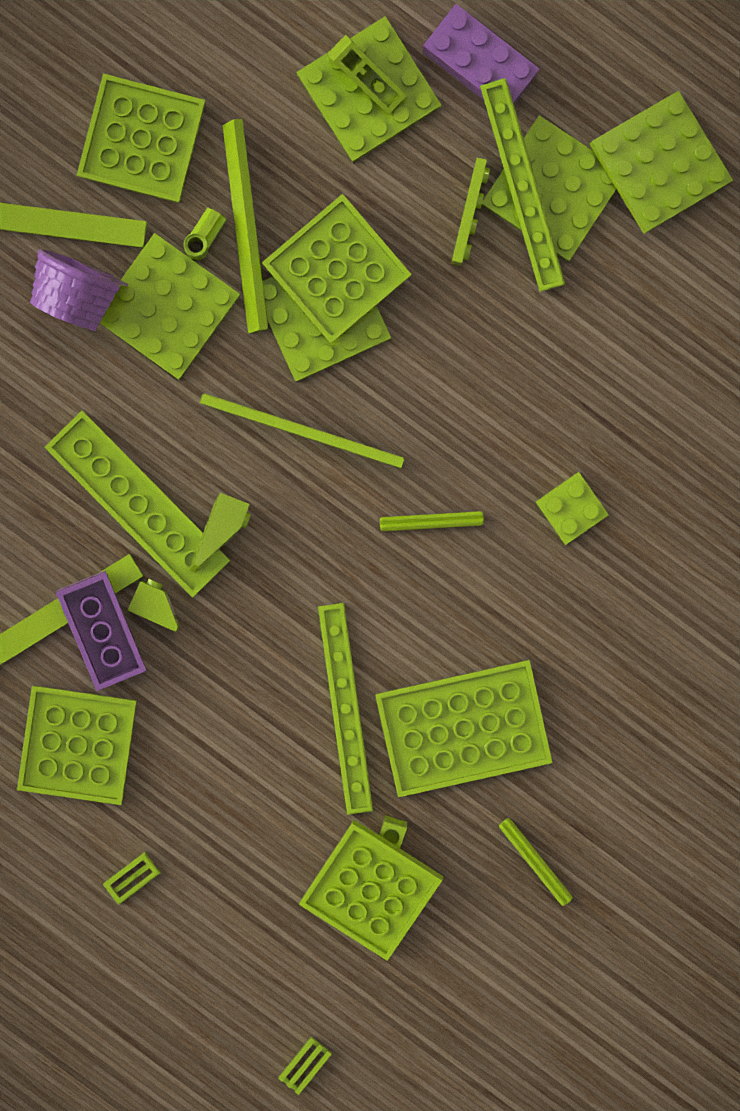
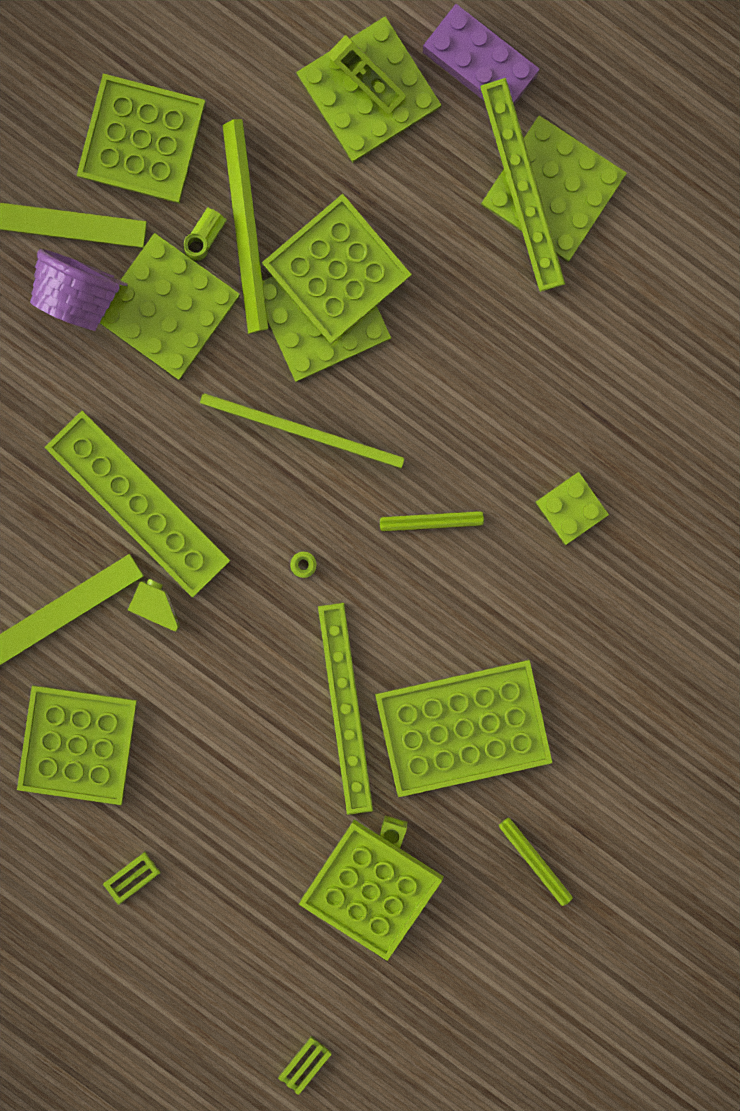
(101, 630): medium lavender brick -> none
(222, 525): lime slope -> none
(295, 564): none -> lime plate
(473, 201): lime plate -> none
(661, 162): lime plate -> none

